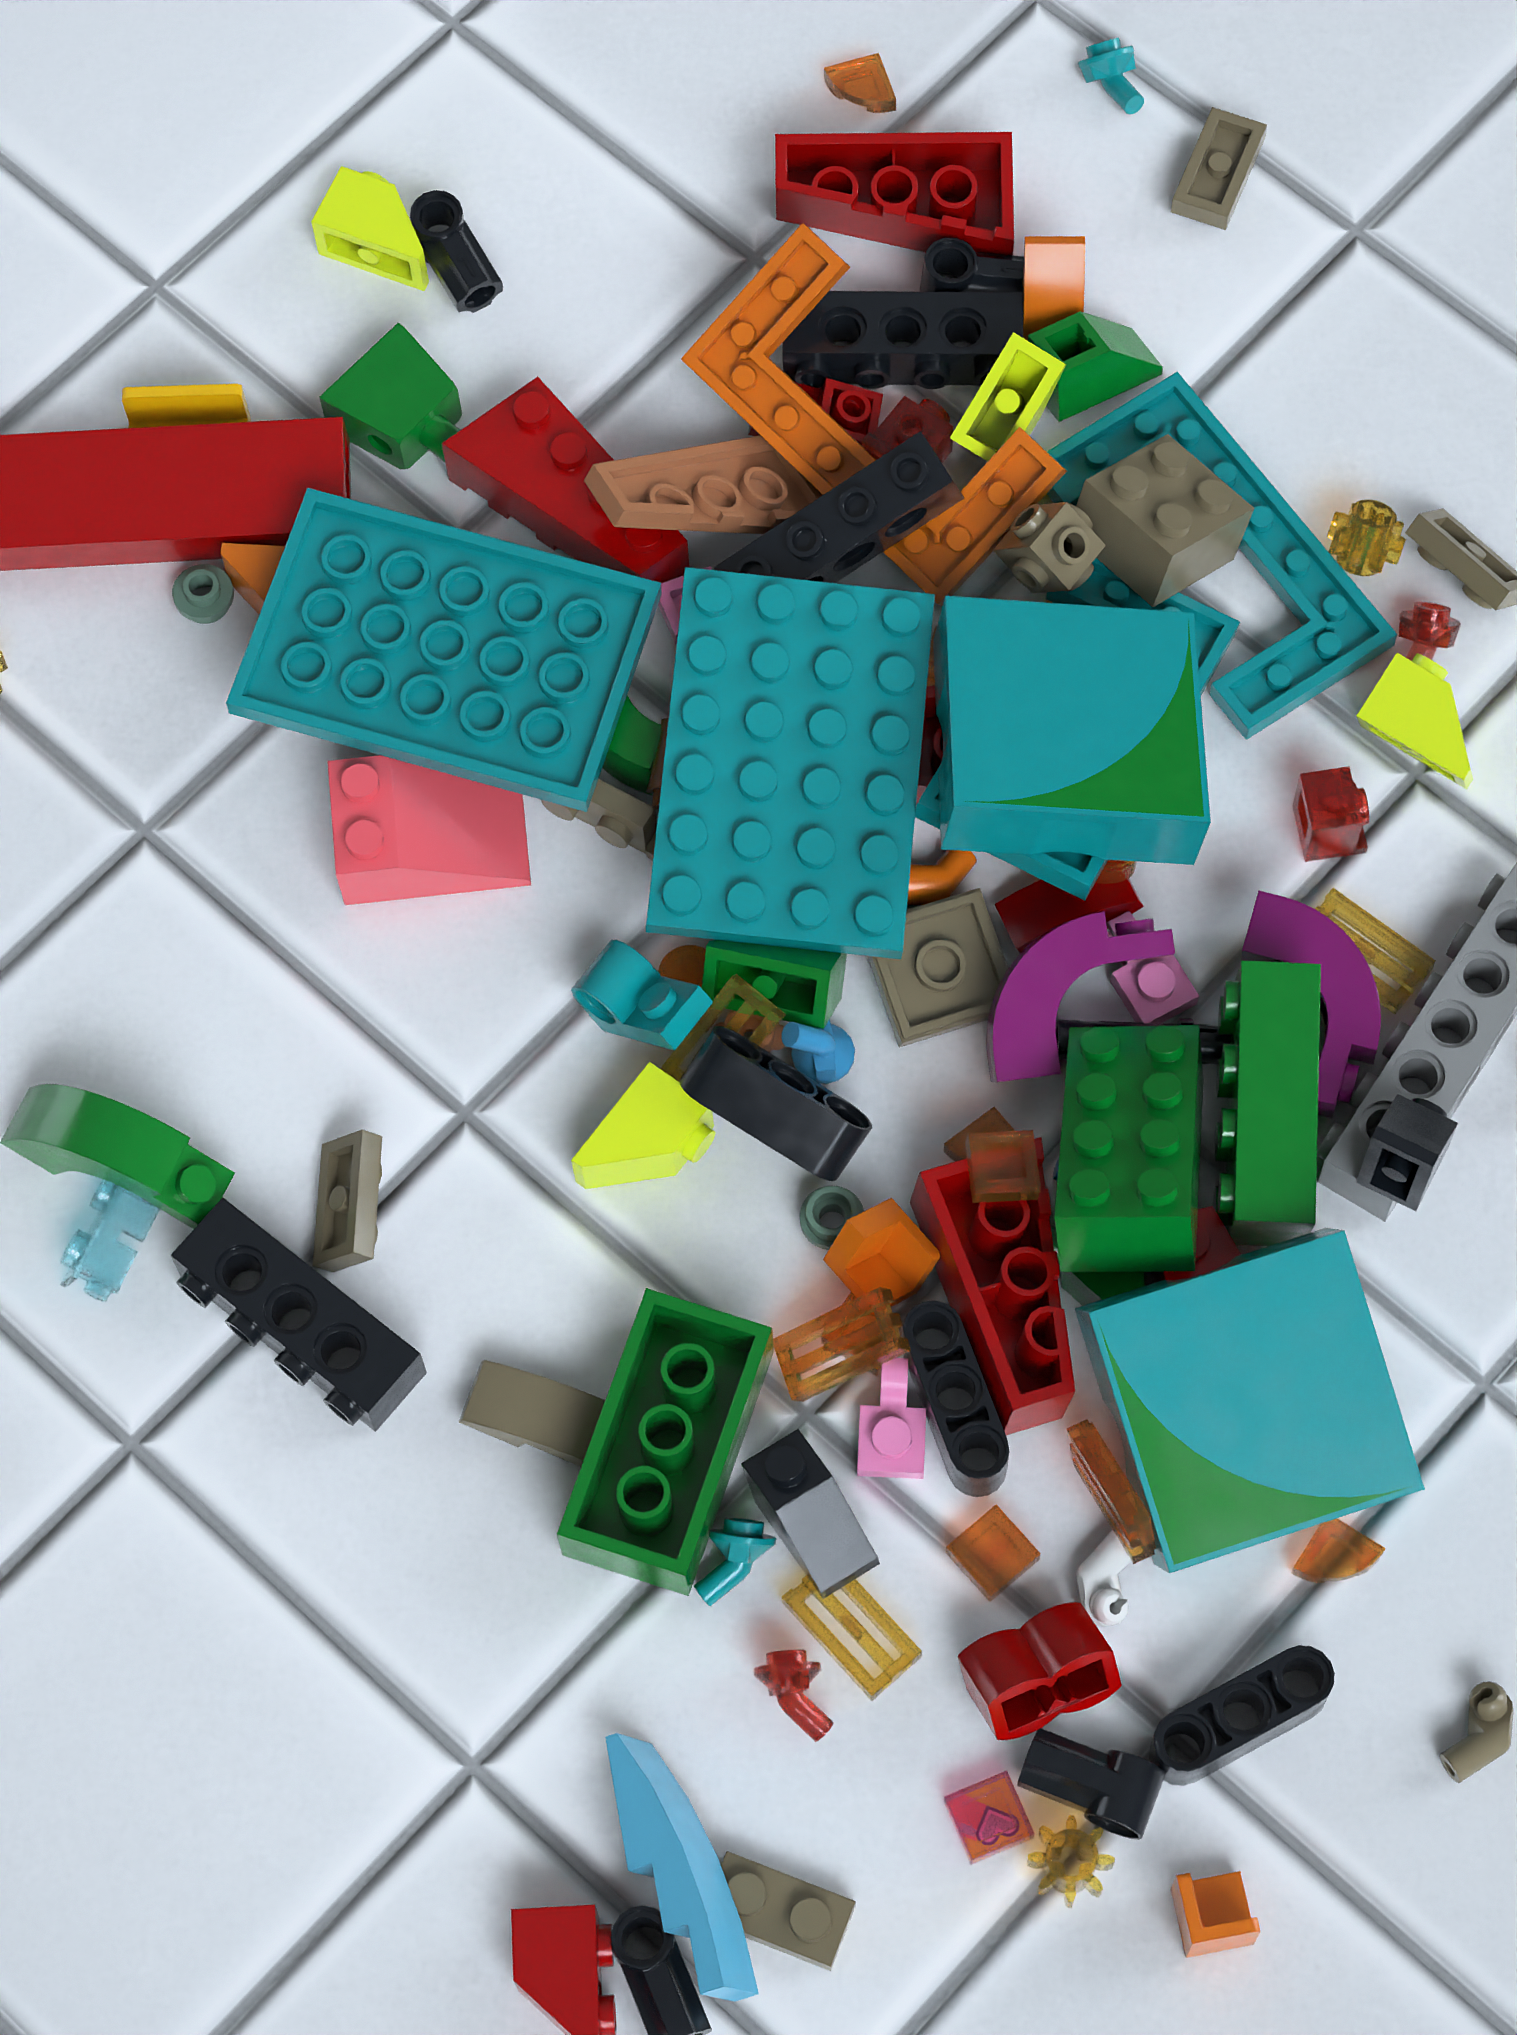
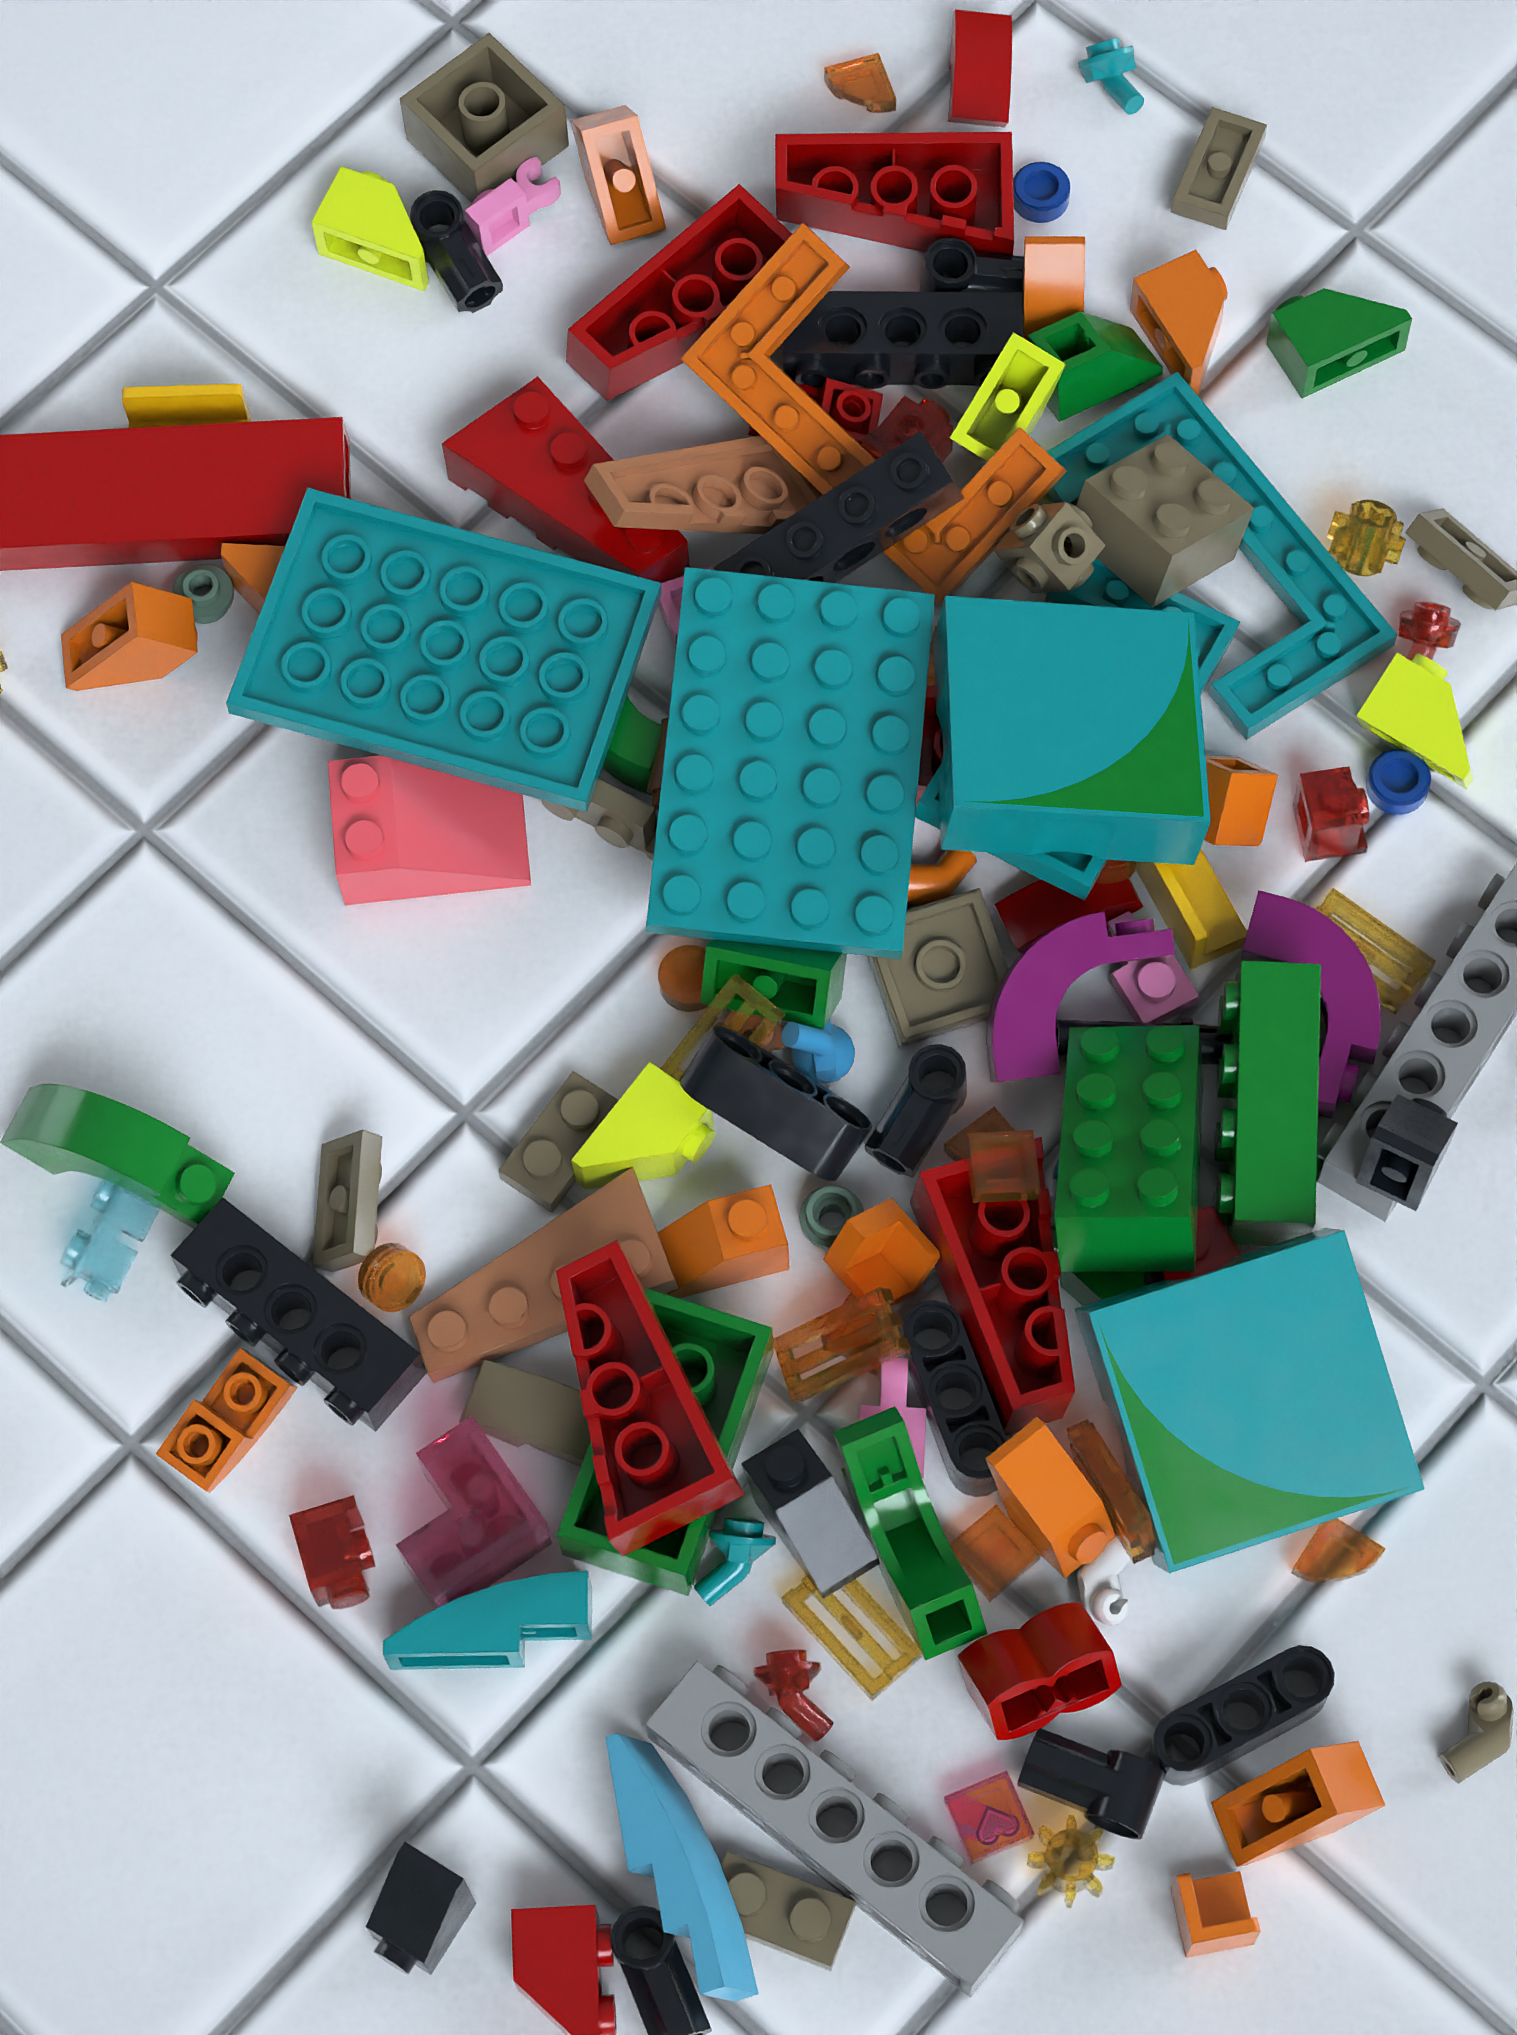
(129, 639): none -> orange slope
(227, 1422): none -> orange slope
(334, 1553): none -> clear red brick
(391, 1277): none -> clear orange tile
(396, 401): green torso -> none
(418, 1911): none -> black slope
(483, 118): none -> dark tan brick
(486, 1524): none -> clear pink brick
(494, 1623): none -> teal slope
(505, 211): none -> bright pink plate
(518, 1293): none -> nougat wing
(542, 1159): none -> dark tan plate
(618, 173): none -> slope
(635, 1001): teal plate -> none
(643, 1418): none -> red wedge
(674, 296): none -> red wedge
(726, 1242): none -> orange slope
(906, 1534): none -> green arch
(917, 1113): none -> black piece
(959, 1951): none -> light grey brick
(980, 68): none -> red slope
(1041, 192): none -> blue tile
(1050, 1498): none -> orange slope
(1181, 313): none -> orange slope
(1194, 909): none -> yellow panel
(1238, 800): none -> orange panel
(1298, 1802): none -> orange slope
(1333, 337): none -> green slope
(1398, 782): none -> blue tile

